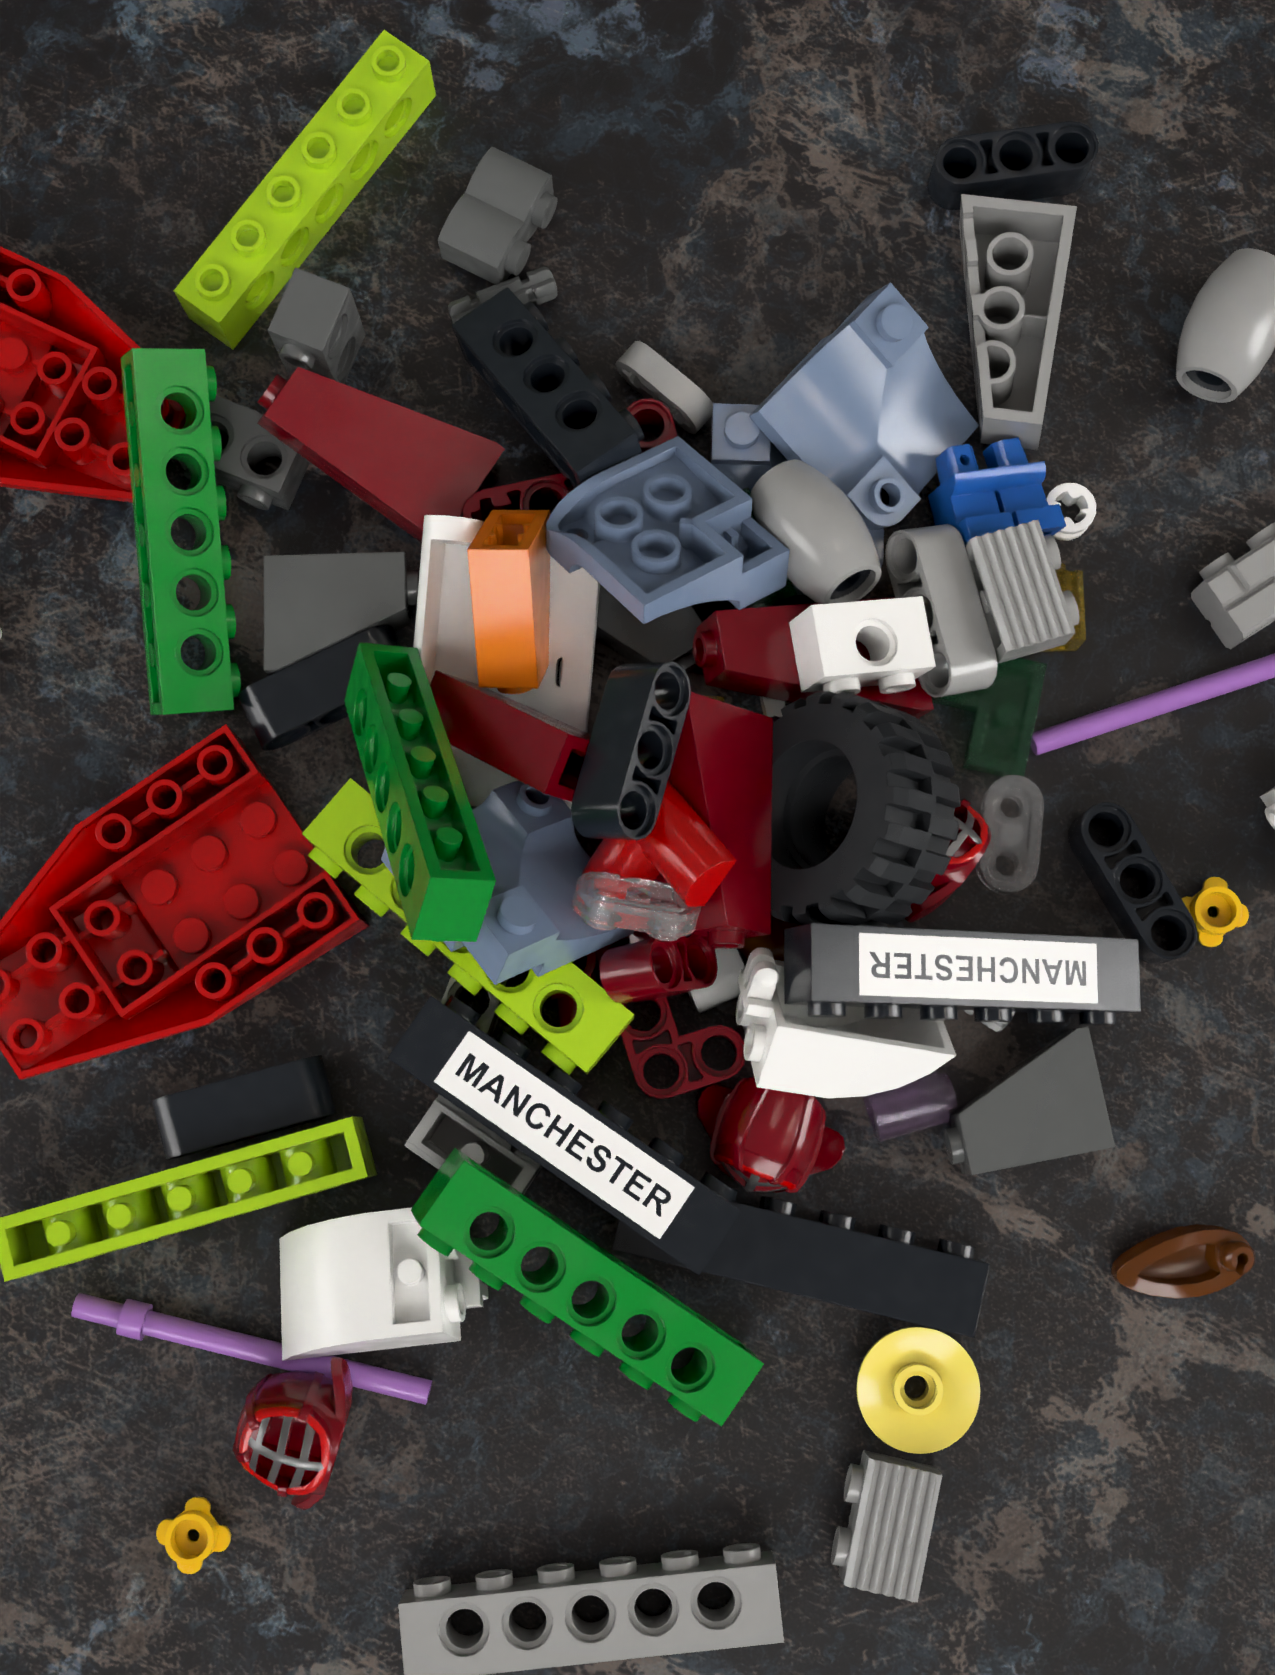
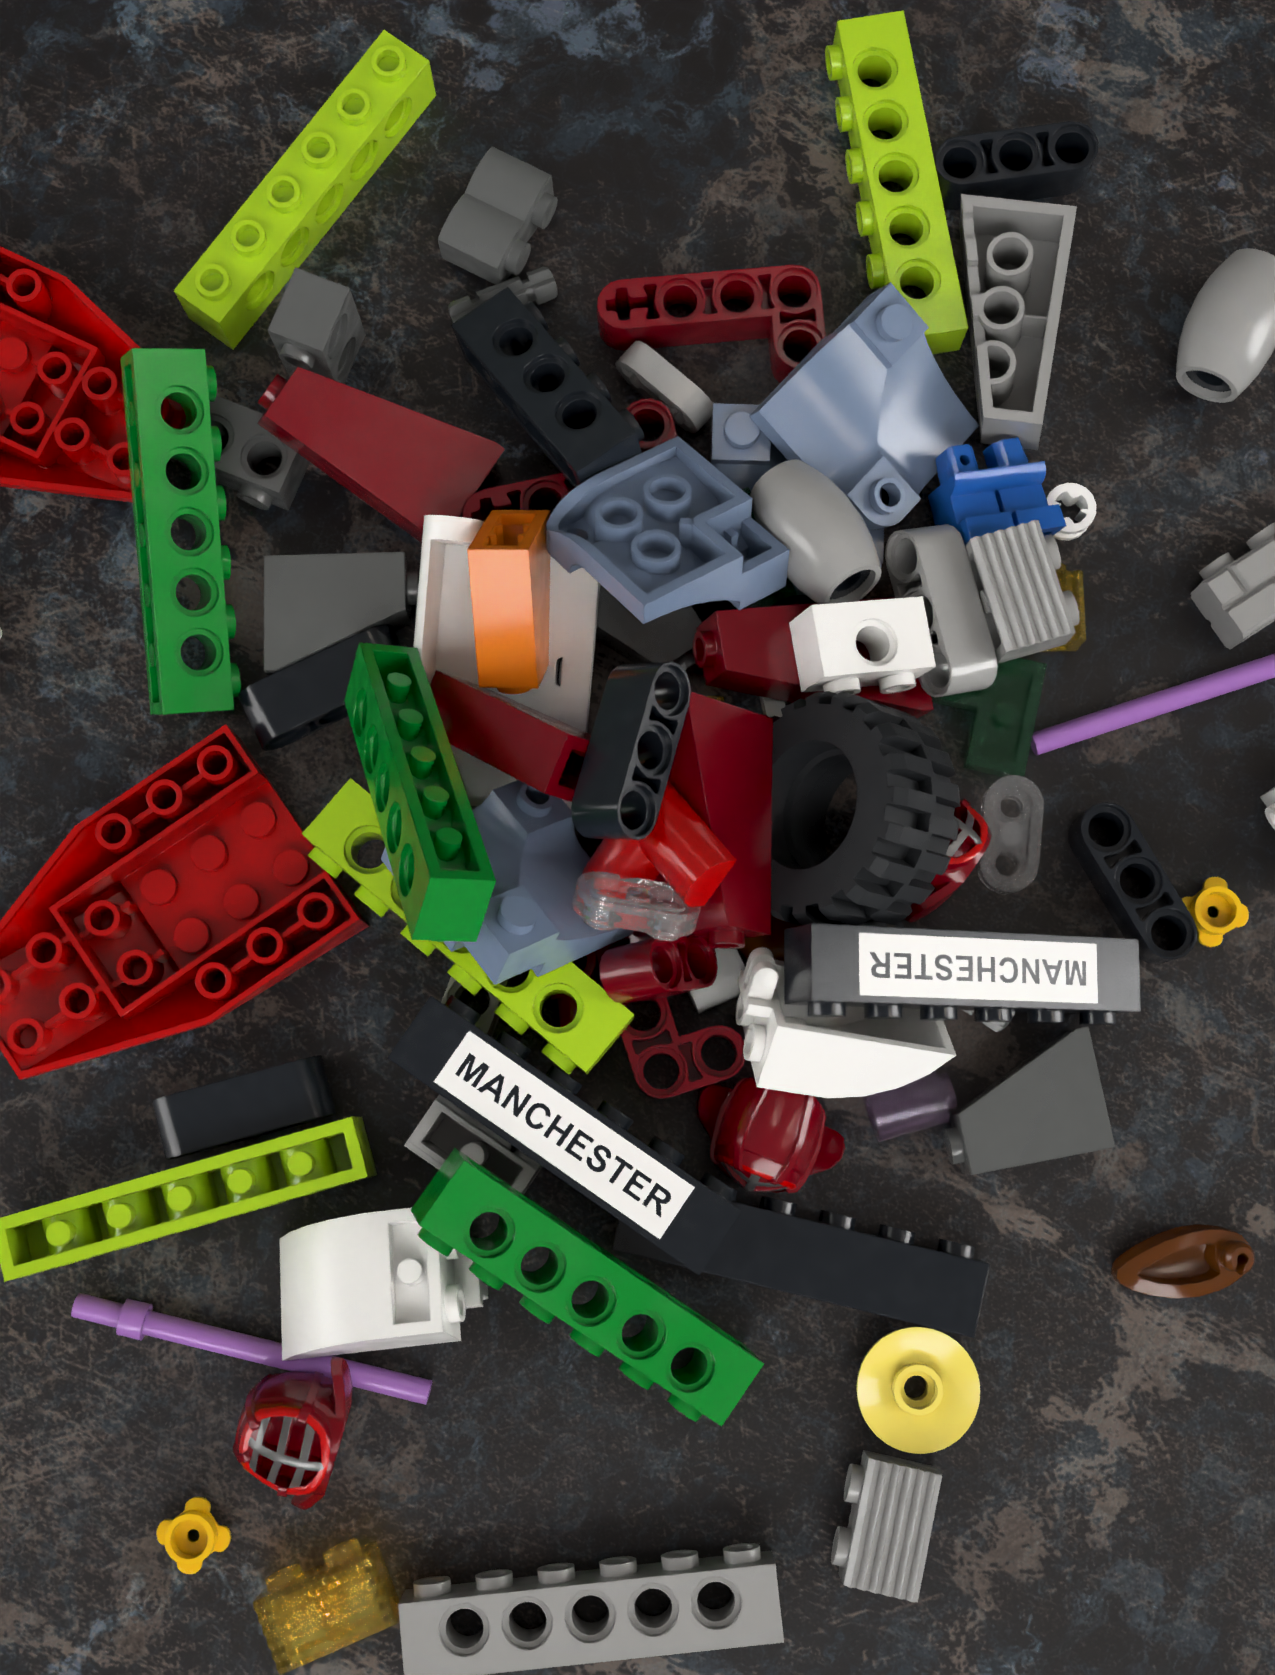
(326, 1606): none -> clear yellow brick
(710, 320): none -> dark red beam
(882, 51): none -> lime brick

